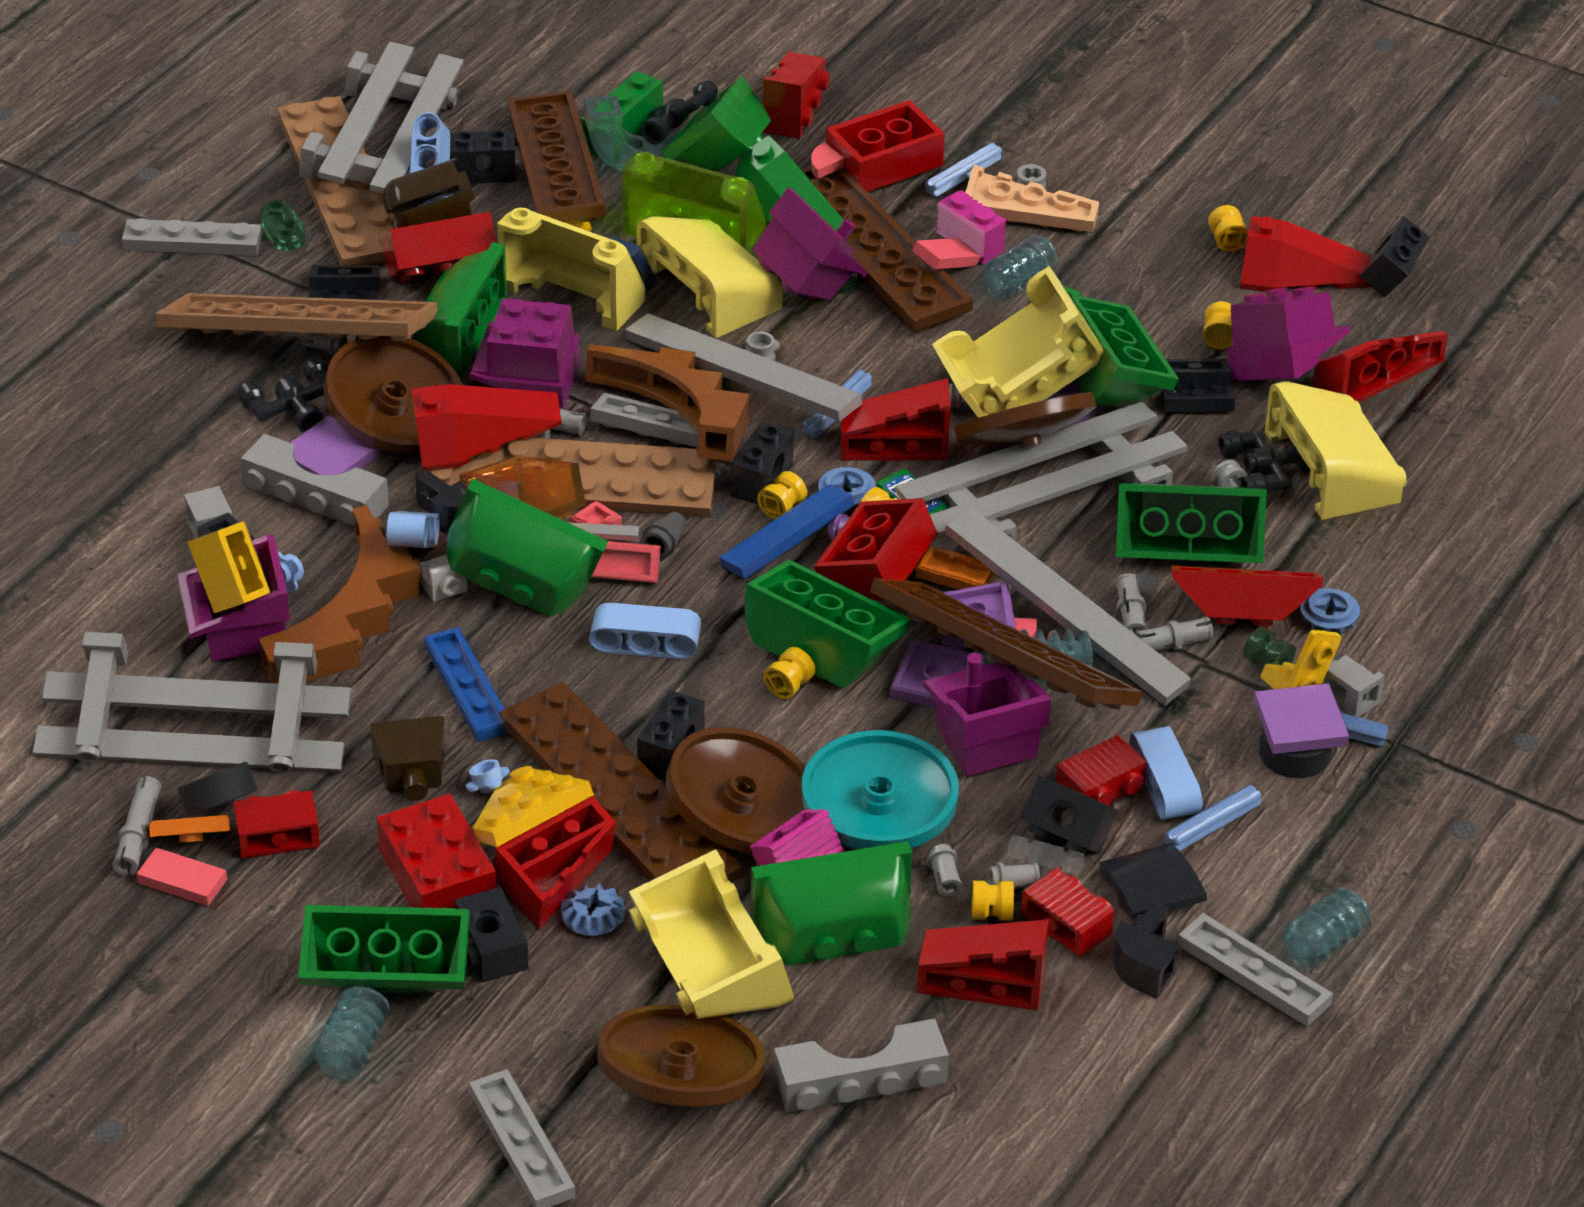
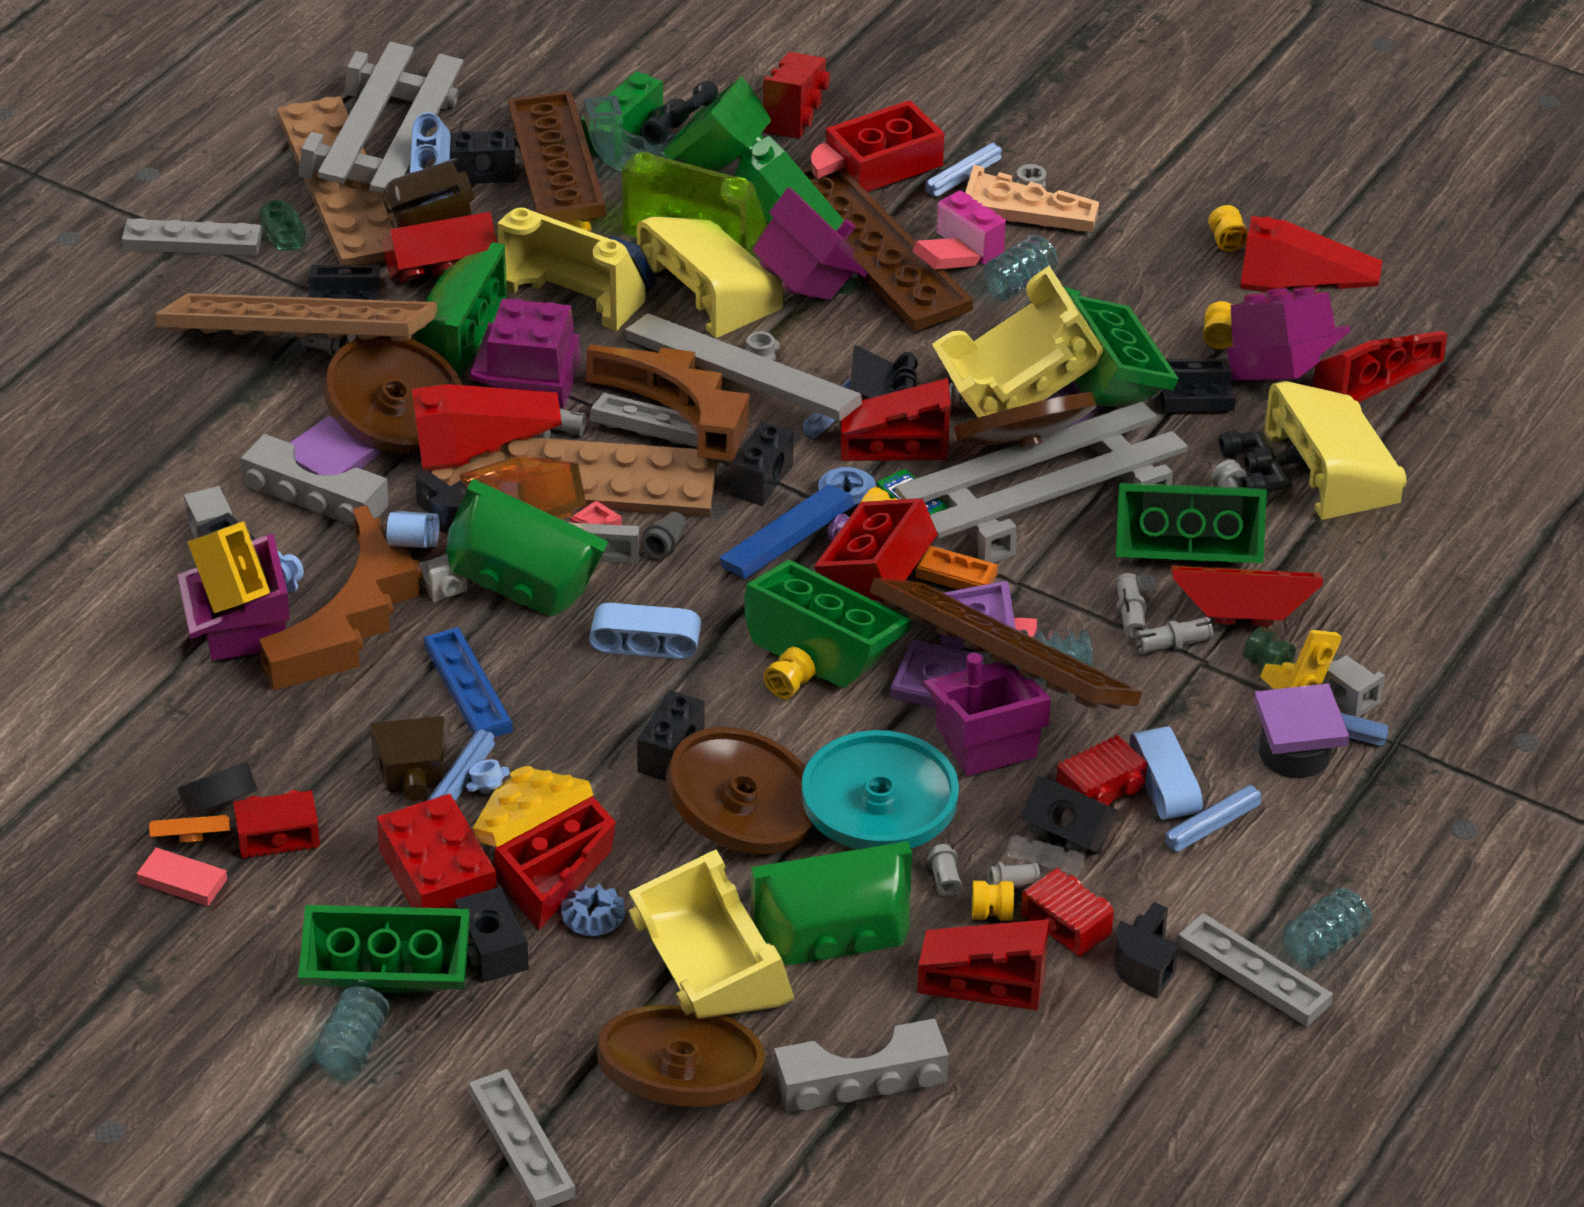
(133, 835): light grey pin -> none
(285, 700): light grey fence -> none
(289, 396): black piece -> none
(458, 774): none -> medium blue axle
(574, 742): reddish brown plate -> none
(629, 562): coral tile -> none
(783, 494): yellow wheel -> none
(799, 838): dark pink brick -> none
(877, 376): none -> black hinge
(1068, 606): light grey tile -> none
(1153, 876): black slope -> none
(1343, 604): medium blue gear -> none
(1394, 256): black brick -> none

